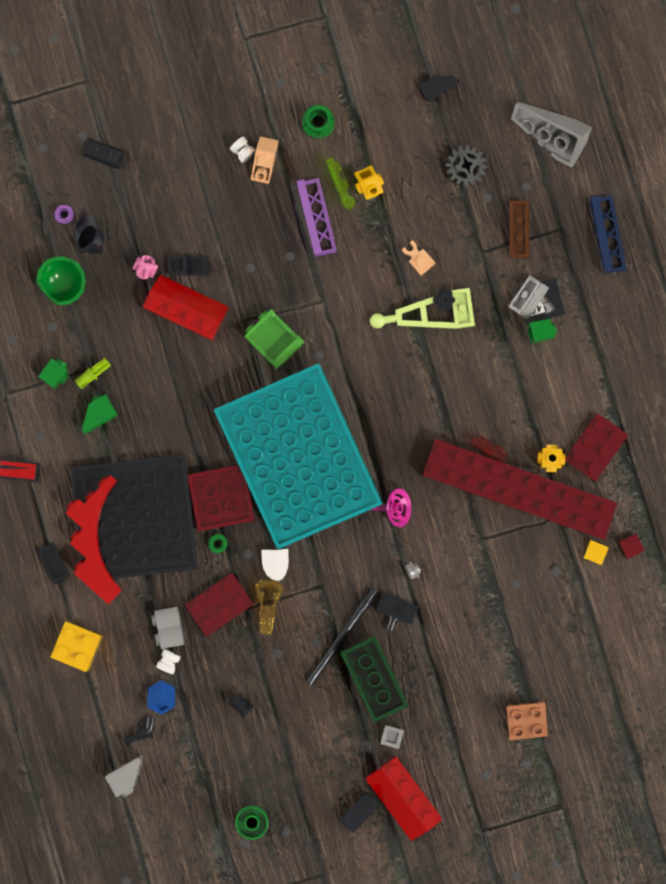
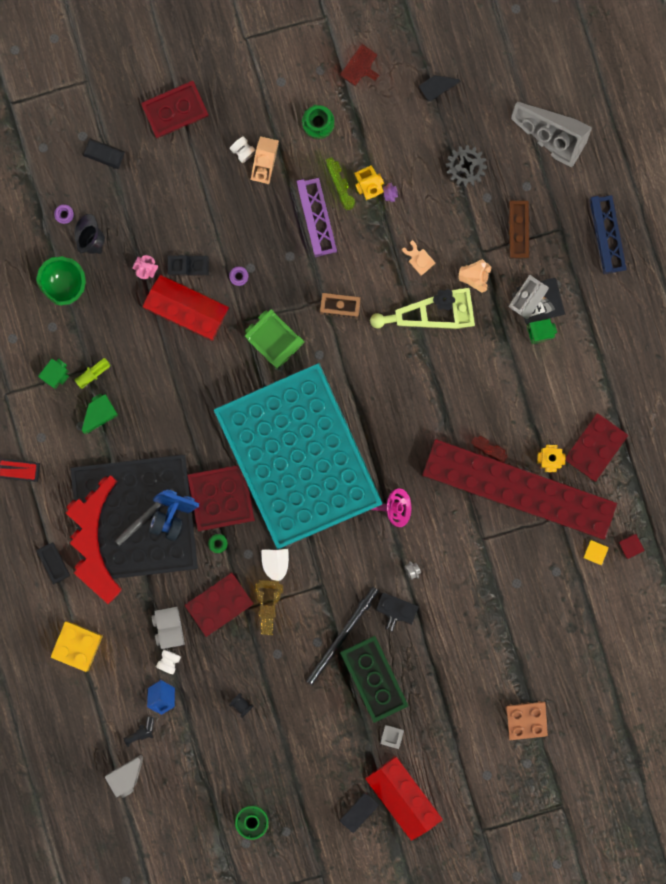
(139, 522): none -> dark grey bar
(166, 523): none -> plate
(174, 109): none -> dark red plate
(234, 271): none -> medium lavender plate
(340, 305): none -> medium nougat brick
(360, 66): none -> clear red plate
(390, 192): none -> medium lavender plate
(475, 275): none -> light nougat rock

